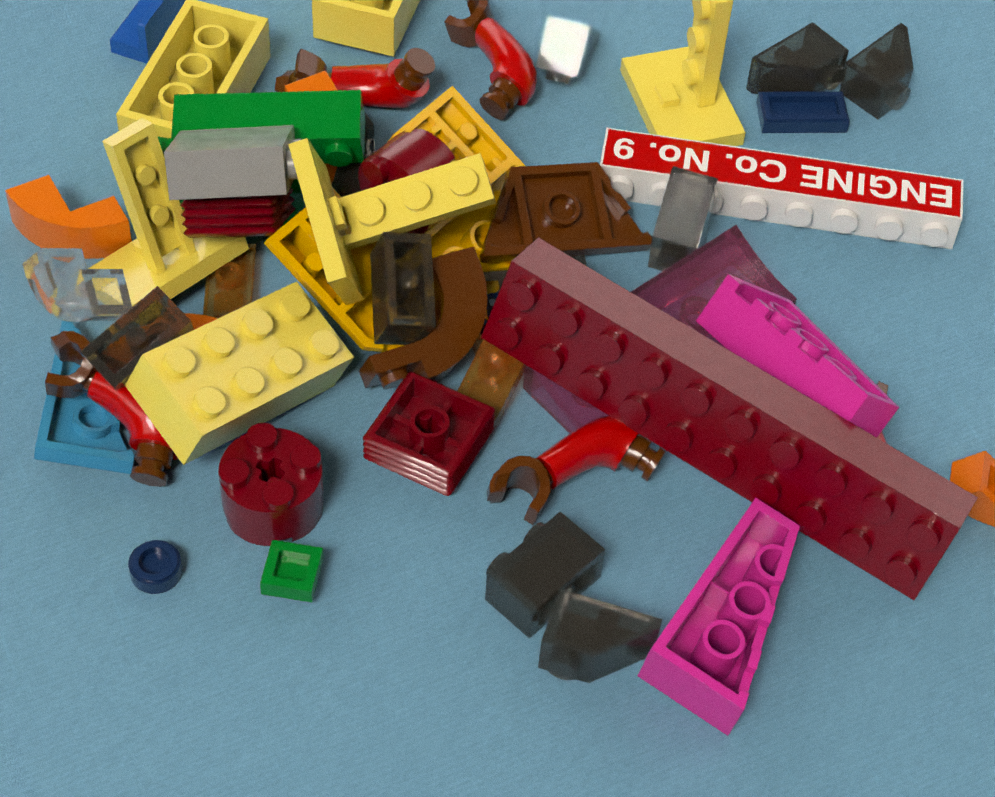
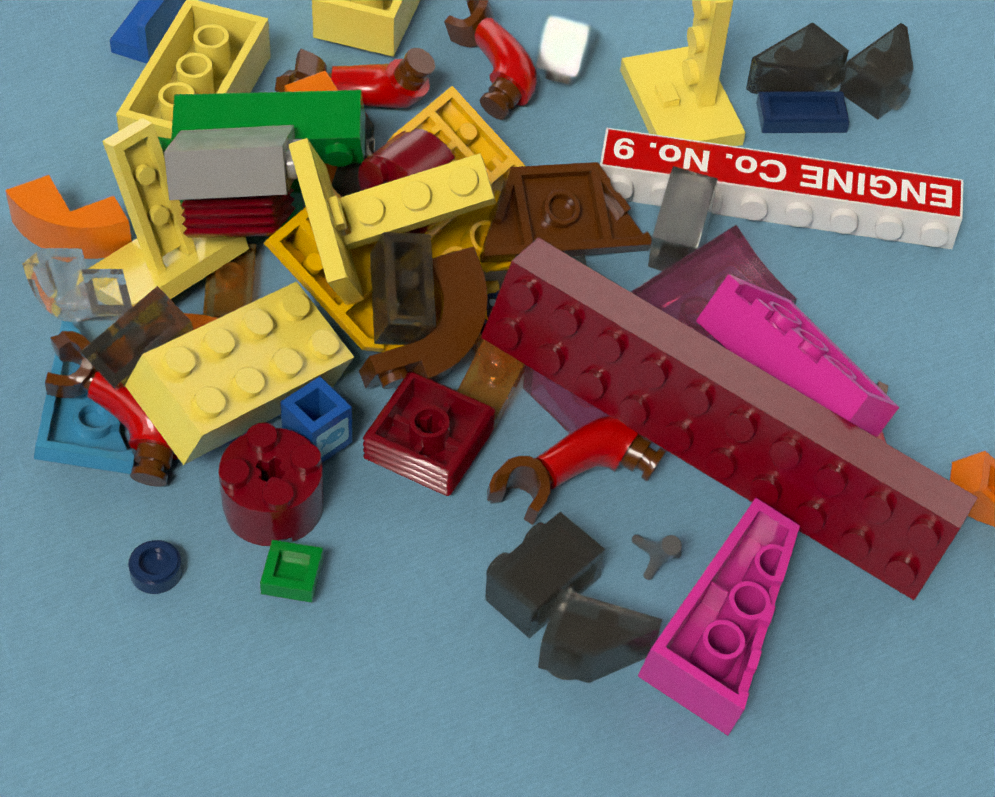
(319, 416): none -> blue brick
(659, 552): none -> dark grey bar

